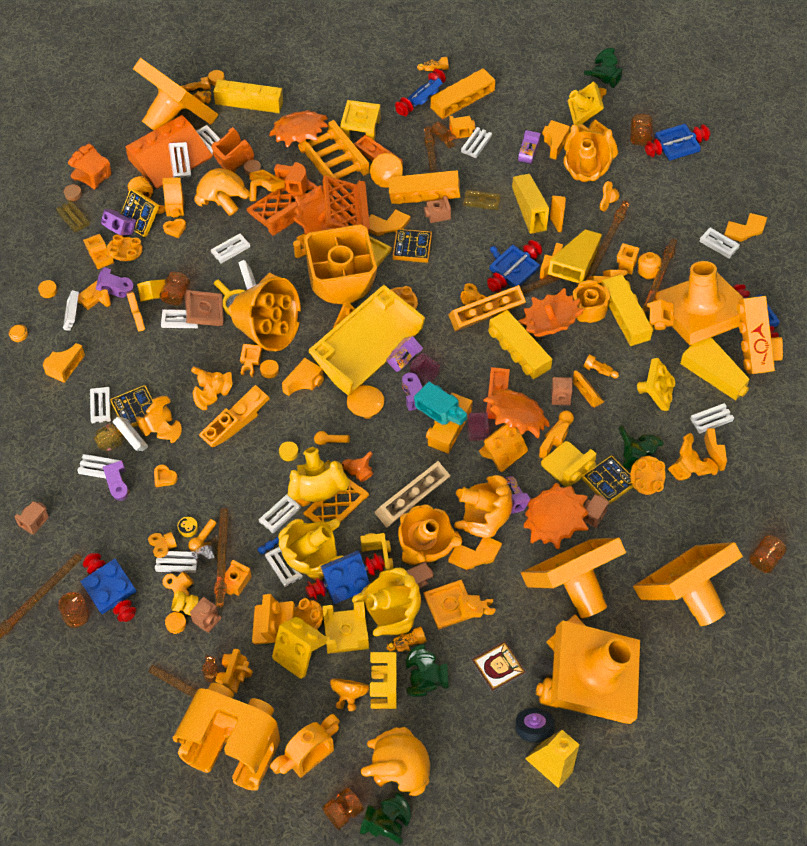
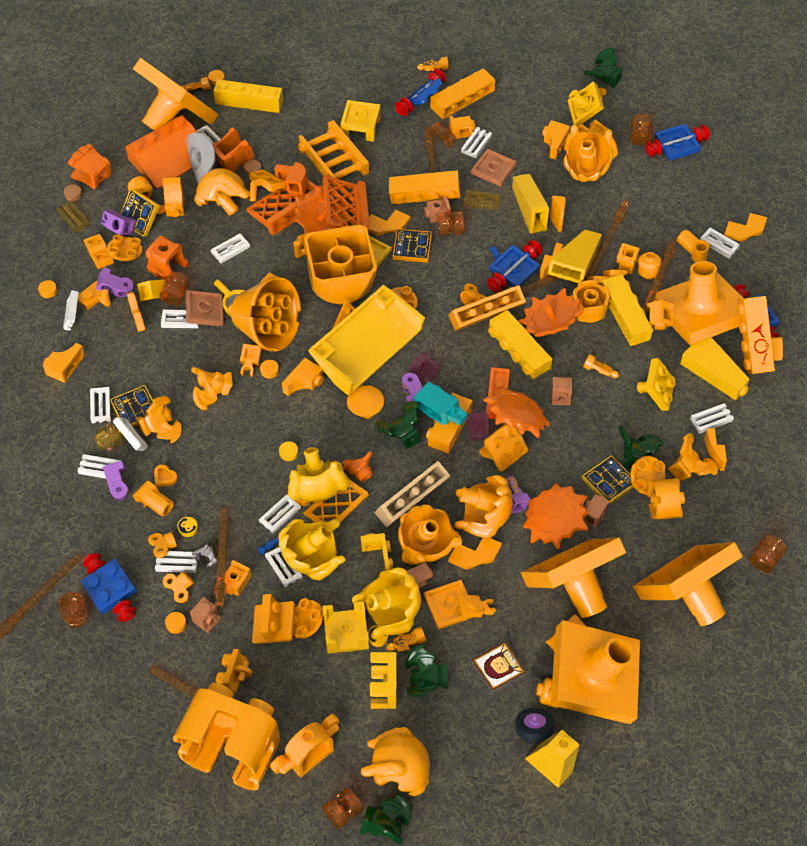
(18, 333): light orange piece -> none
(32, 517): nougat brick -> none
(151, 497): none -> light orange piece
(159, 260): none -> orange piece
(175, 228): light orange tile -> none
(181, 174): white tile -> none
(184, 602): yellow wheel -> none
(197, 541): light orange bar -> none
(201, 154): none -> light grey hat
(203, 96): light orange piece -> none
(210, 669): clear orange bar -> none
(233, 420): light orange slope -> none
(247, 274): white tile -> none
(295, 644): yellow bracket -> none
(298, 127): orange piece -> none
(322, 438): light orange bar -> none
(345, 577): blue plate -> none
(349, 691): light orange hair -> none
(371, 148): orange plate -> none
(376, 641): none -> yellow tile
(385, 166): light orange dish -> none
(402, 426): none -> dark green animal
(403, 353): medium lavender leg -> none
(450, 223): none -> clear orange wheel
(493, 167): none -> nougat tile
(529, 146): medium lavender leg -> none
(555, 438): light orange slope -> none
(564, 416): light orange bar -> none
(568, 463): yellow bracket -> none
(586, 389): light orange slope -> none
(610, 195): light orange piece -> none
(665, 499): none -> light orange brick
(697, 248): none -> light orange piece

